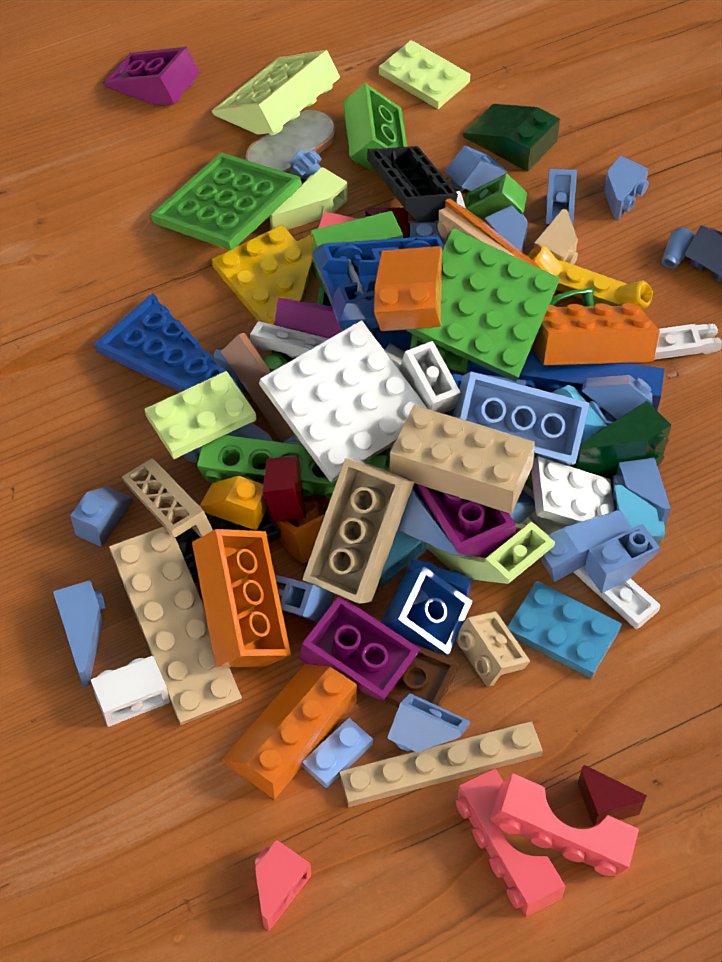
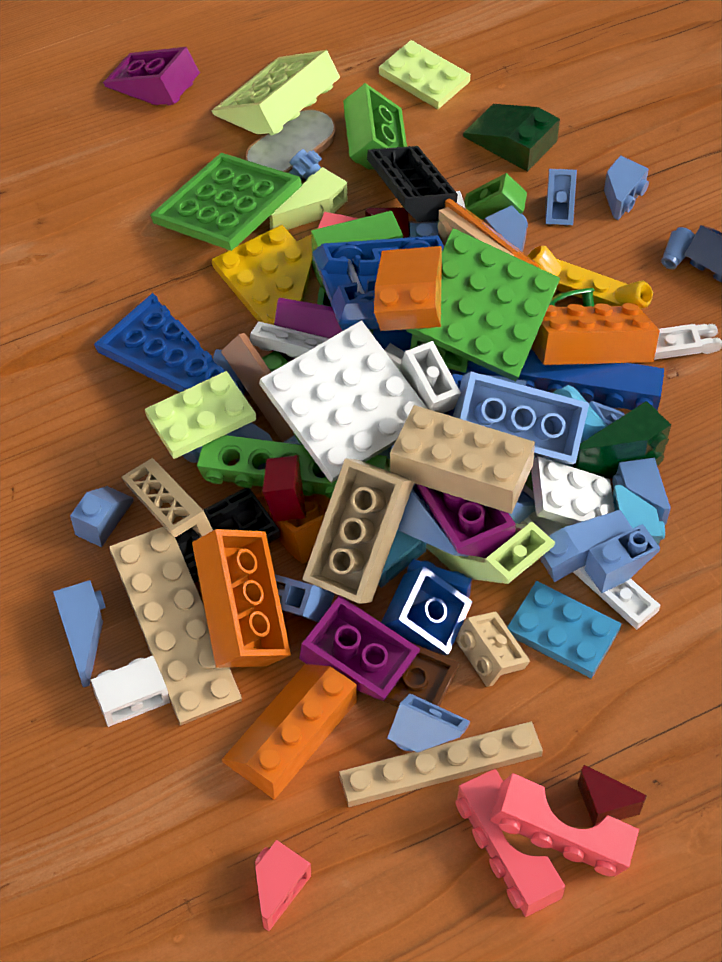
(236, 501): light orange slope -> none
(337, 753): light blue plate -> none
(473, 169): medium blue slope -> none
(560, 238): tan slope -> none
(617, 393): medium blue slope -> none

